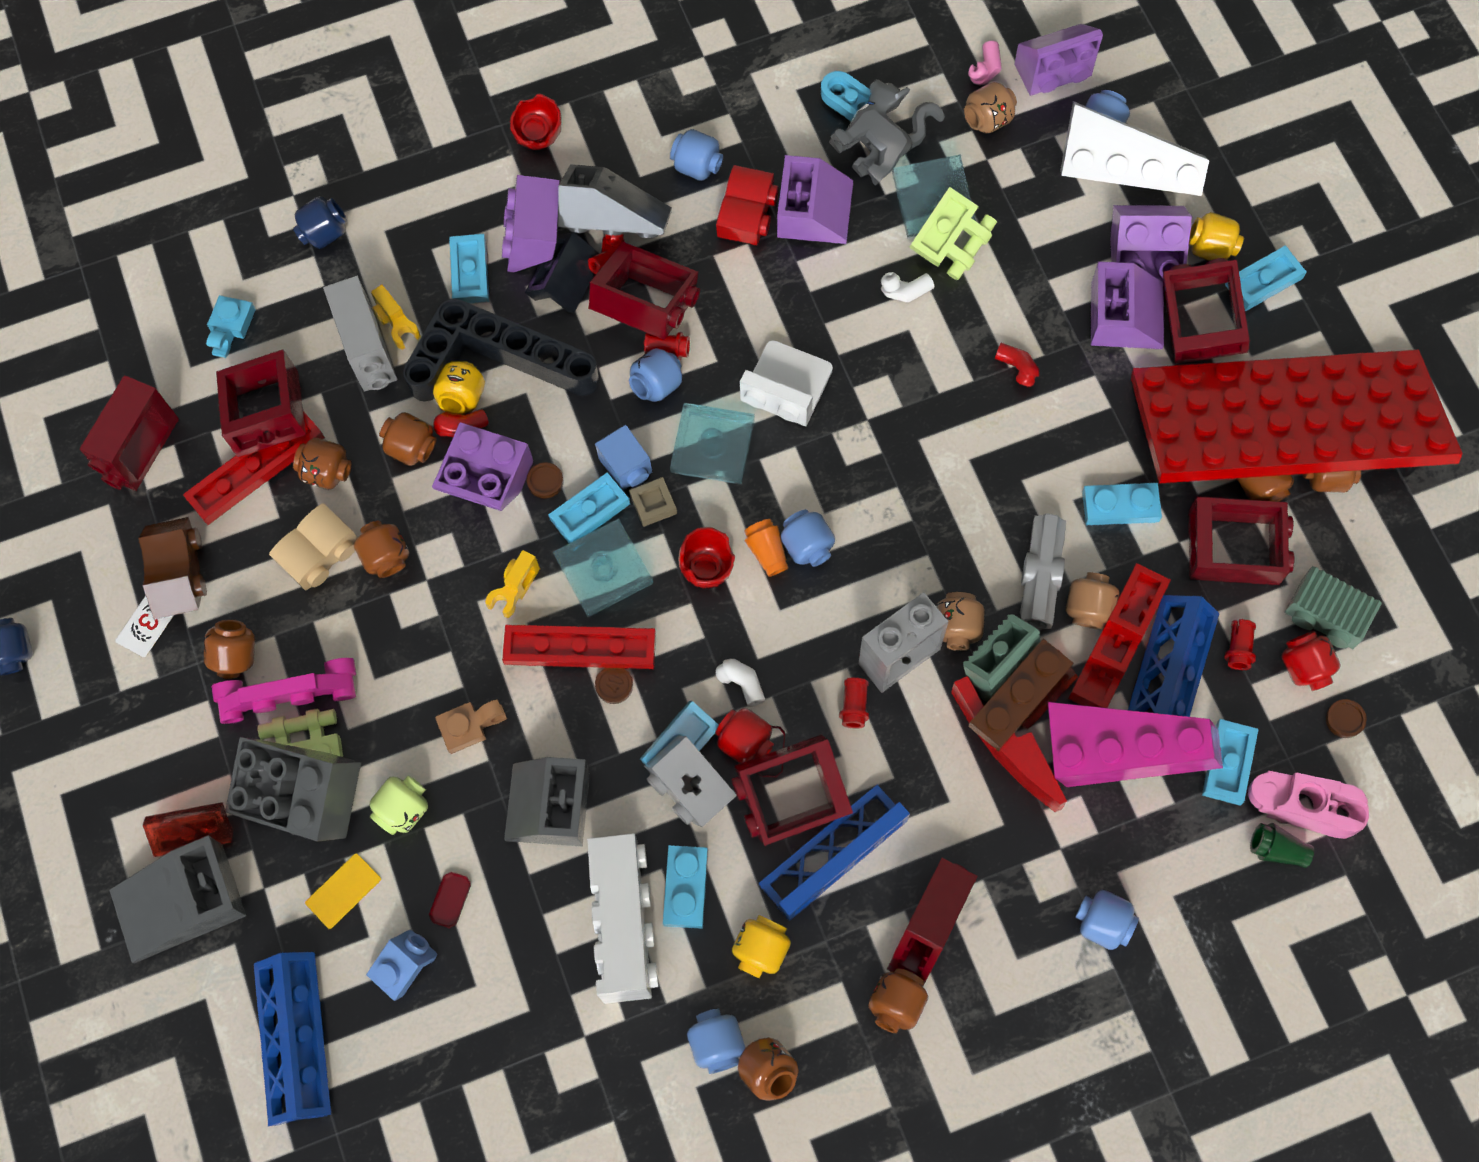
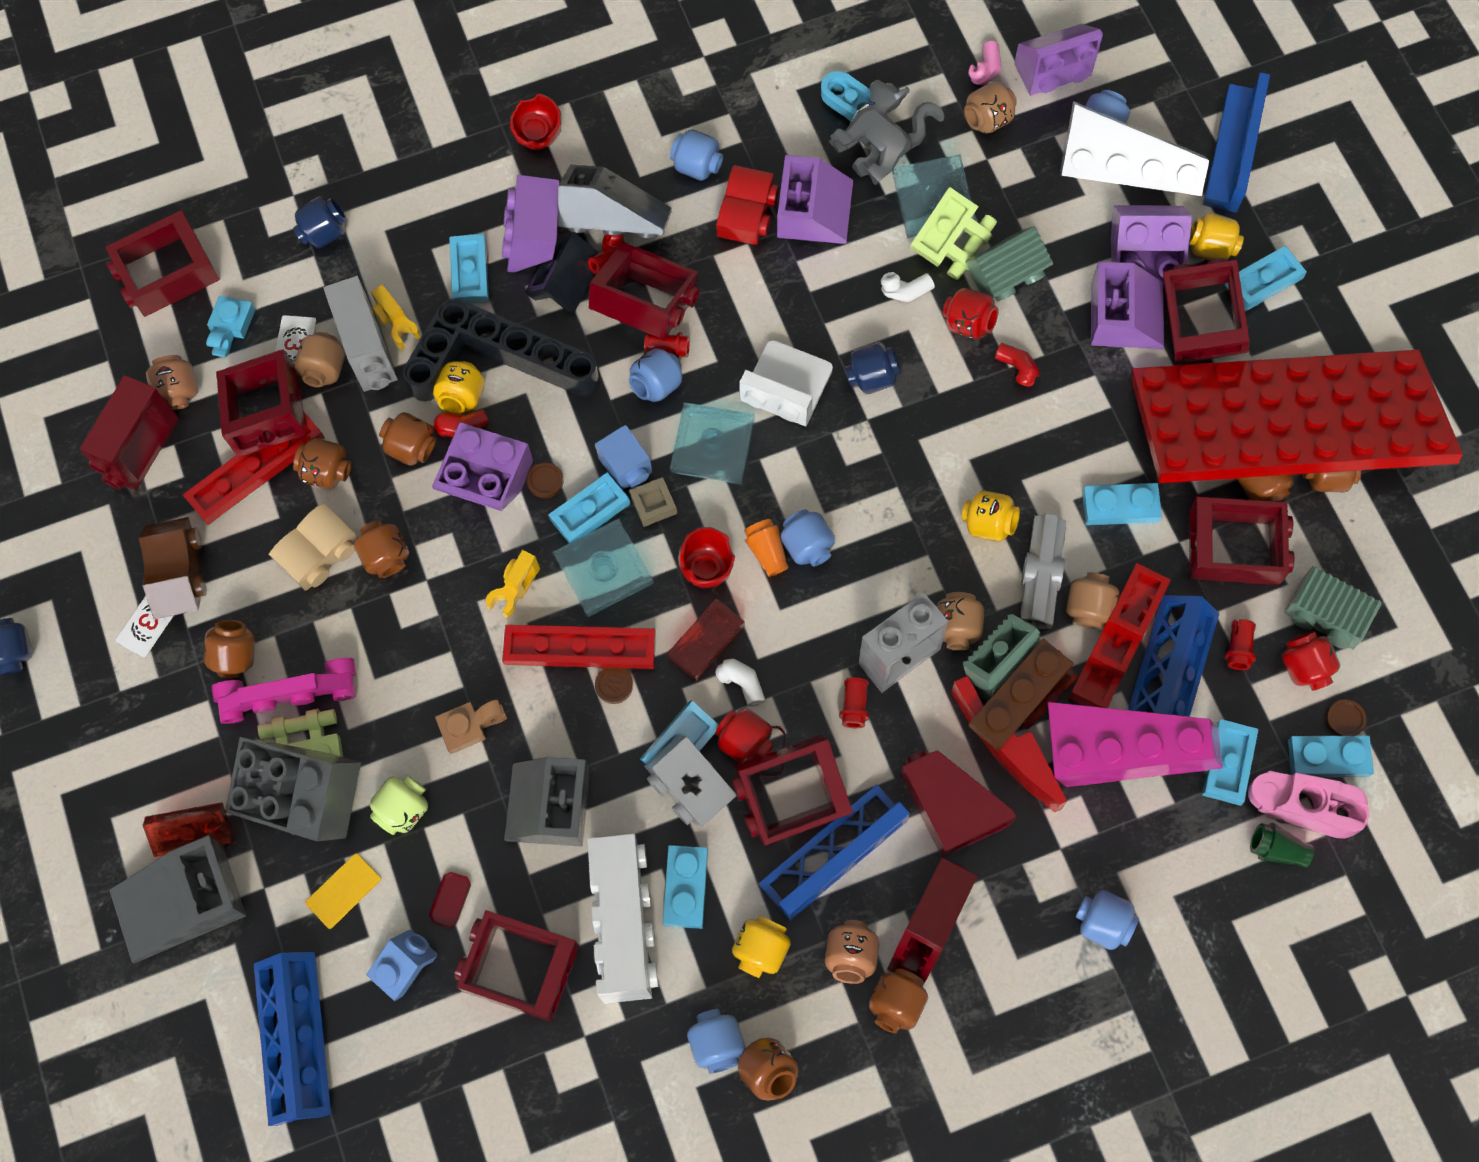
(171, 287): none -> dark red window
(173, 380): none -> nougat head
(292, 332): none -> white sticker
(319, 359): none -> medium nougat head
(555, 979): none -> dark red window
(706, 639): none -> clear red plate
(851, 952): none -> nougat head
(873, 368): none -> dark blue head
(952, 802): none -> dark red slope
(970, 313): none -> red head
(991, 516): none -> yellow head
(1010, 263): none -> sand green brick
(1235, 145): none -> blue fence
(1331, 756): none -> medium azure plate

